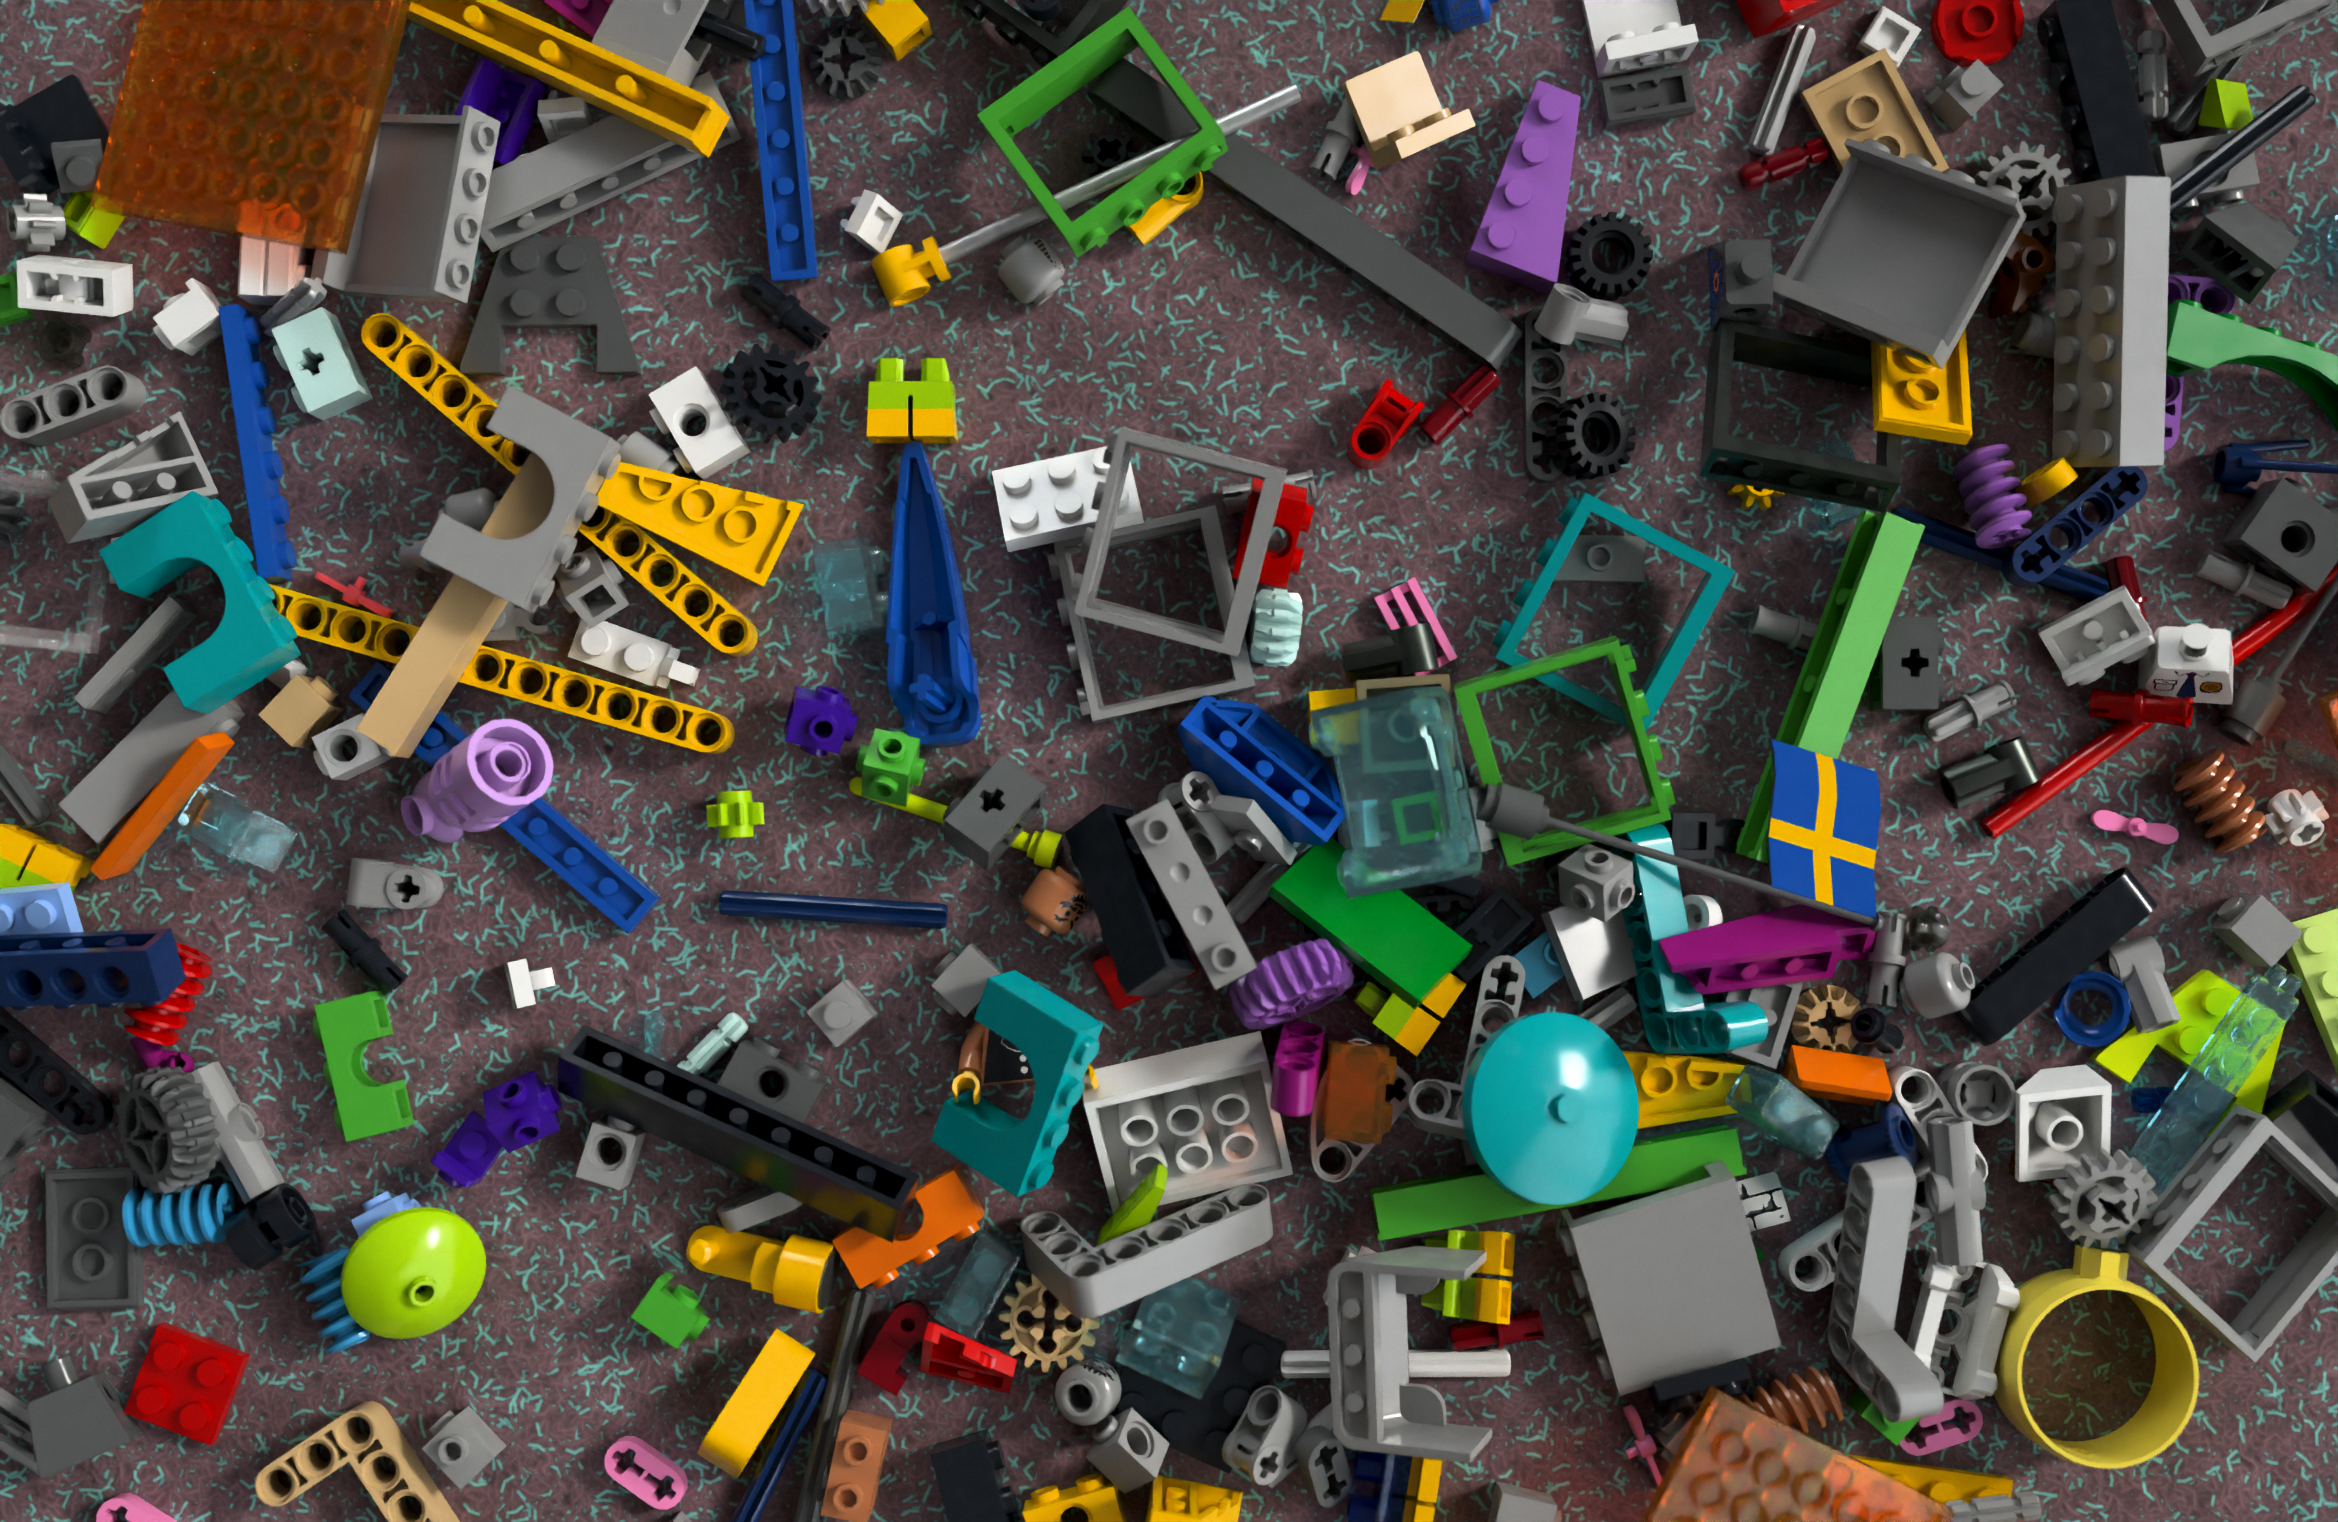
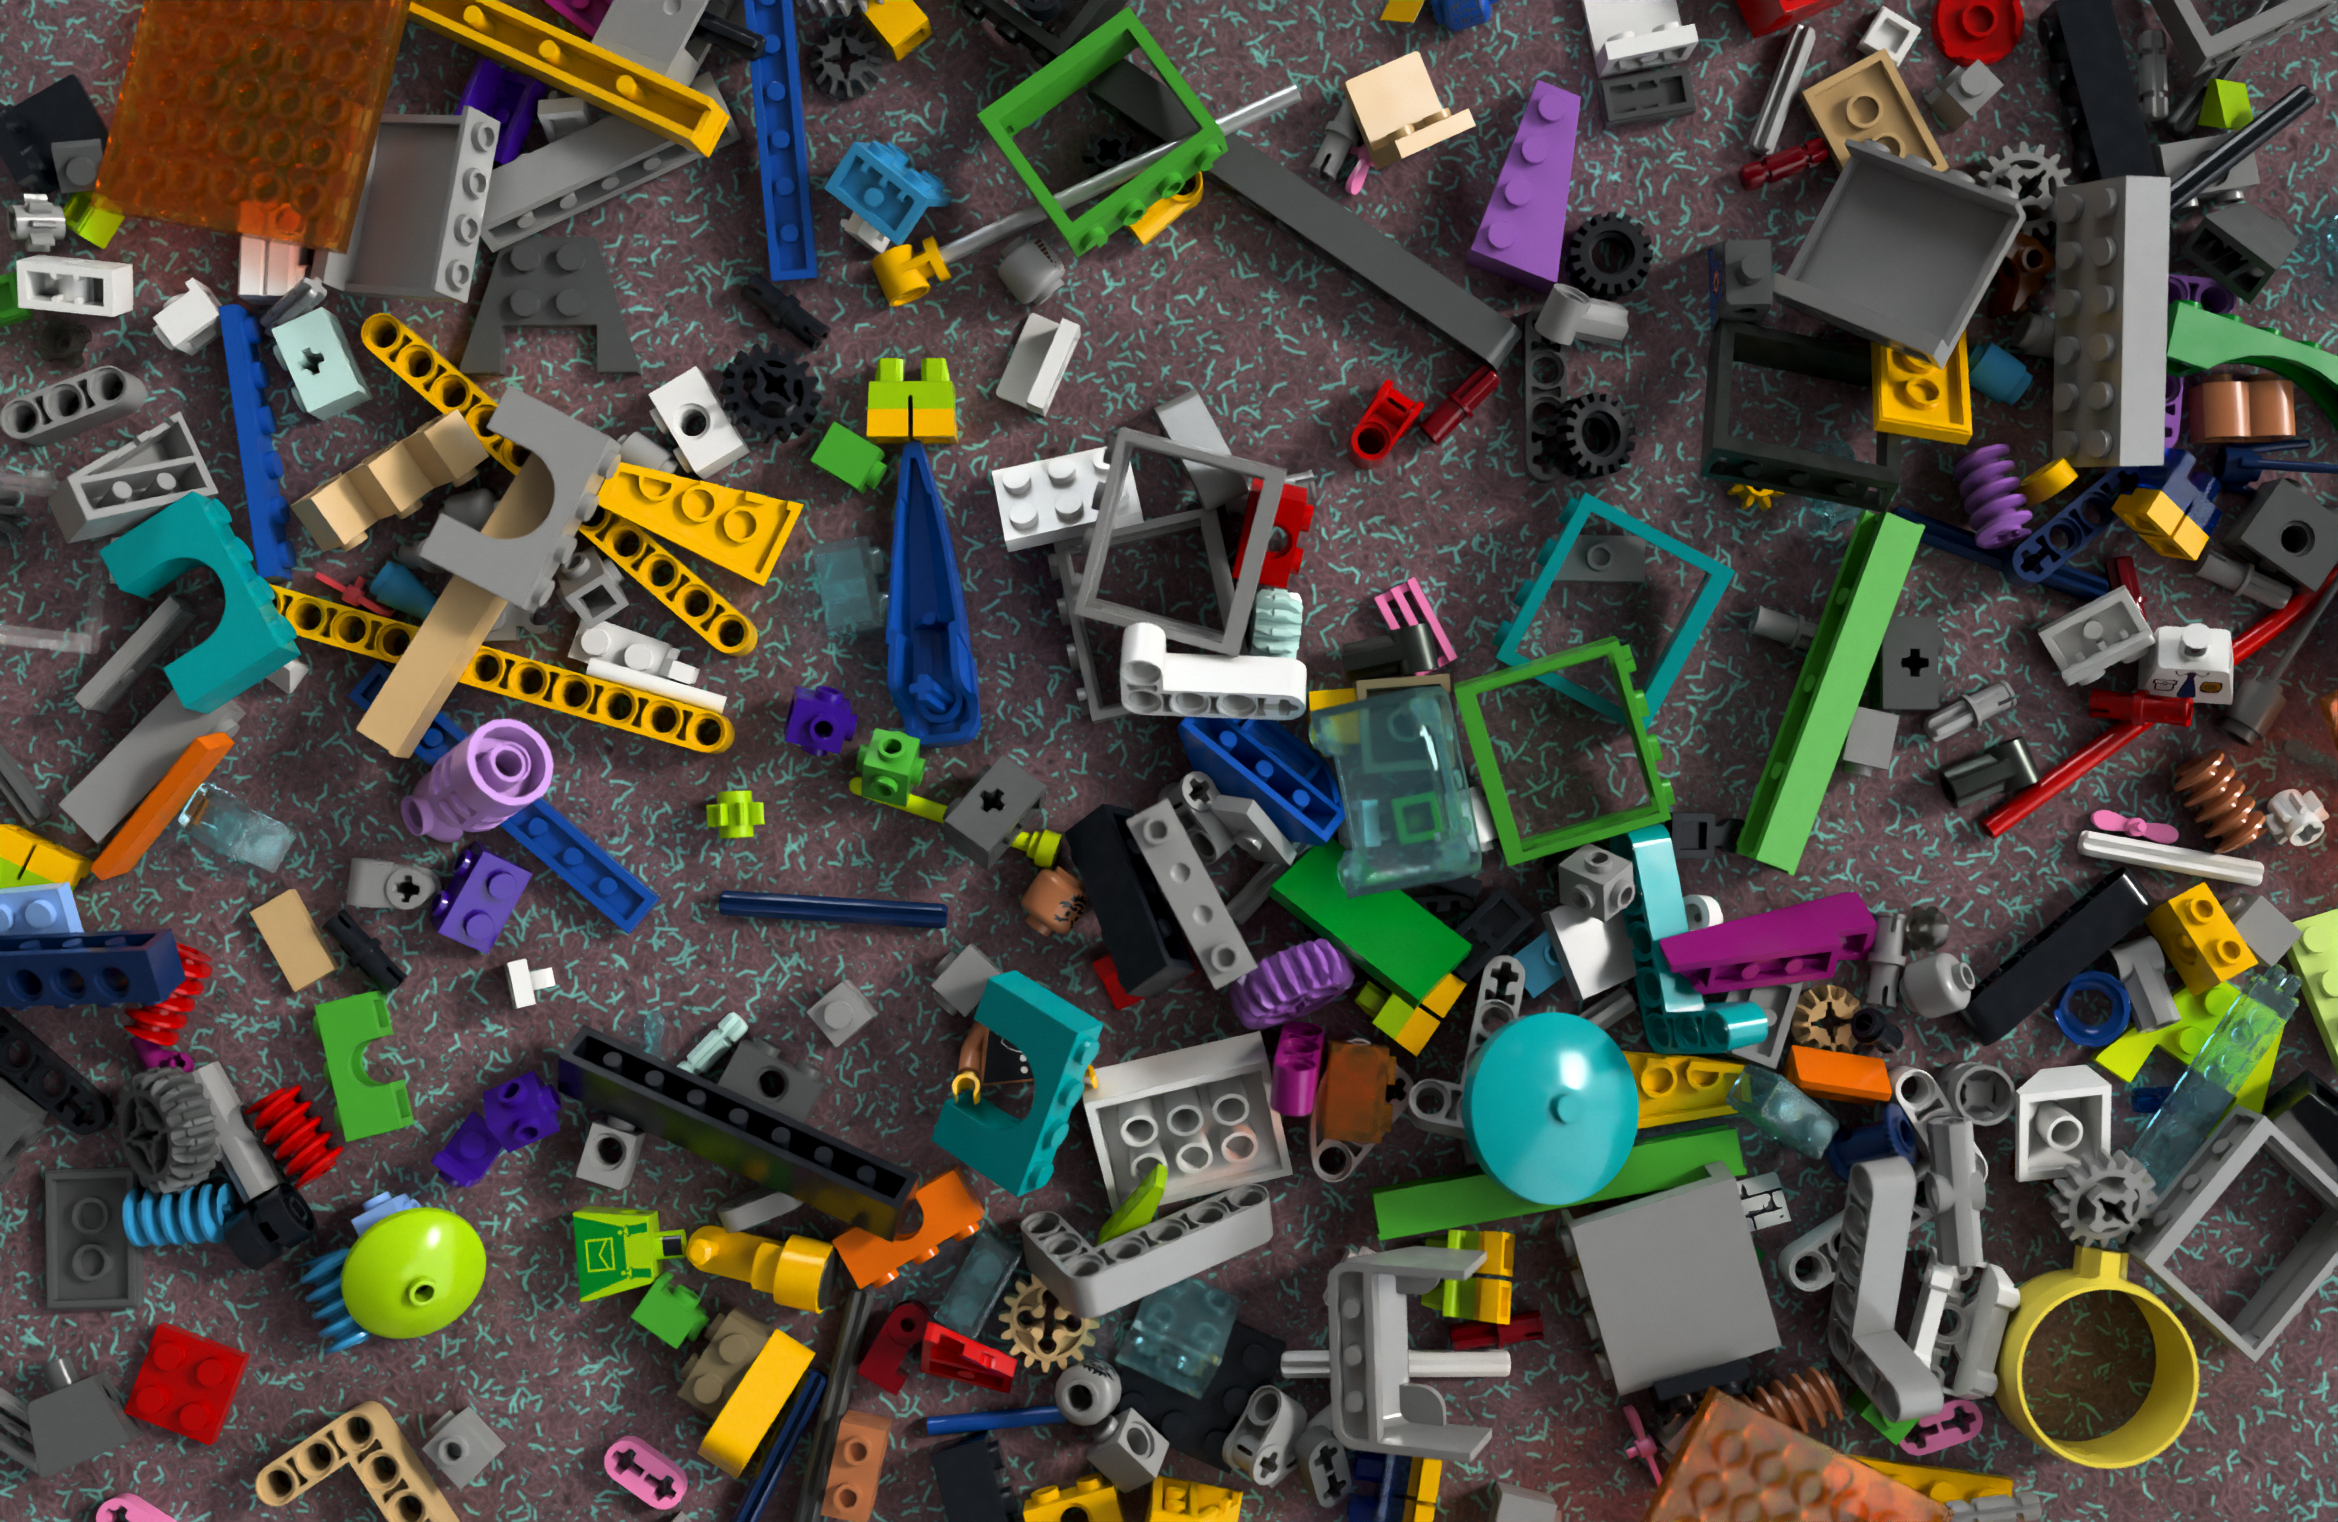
(294, 940): none -> tan tile
(295, 1134): none -> red piece
(302, 710): tan brick -> none
(330, 751): white brick -> none
(391, 482): none -> tan brick
(403, 591): none -> dark azure cone
(478, 897): none -> dark purple bracket
(621, 1249): none -> torso
(656, 685): none -> white bar
(725, 1362): none -> dark tan brick
(850, 459): none -> bright green brick
(885, 188): none -> dark azure bracket
(994, 1420): none -> blue bar
(1038, 363): none -> white panel
(1191, 423): none -> light grey beam
(1206, 683): none -> white beam
(1817, 832): flag -> none
(1868, 742): none -> light grey brick
(1997, 373): none -> dark azure brick
(2170, 509): none -> hips
(2170, 858): none -> white axle
(2199, 939): none -> yellow brick
(2241, 410): none -> nougat brick

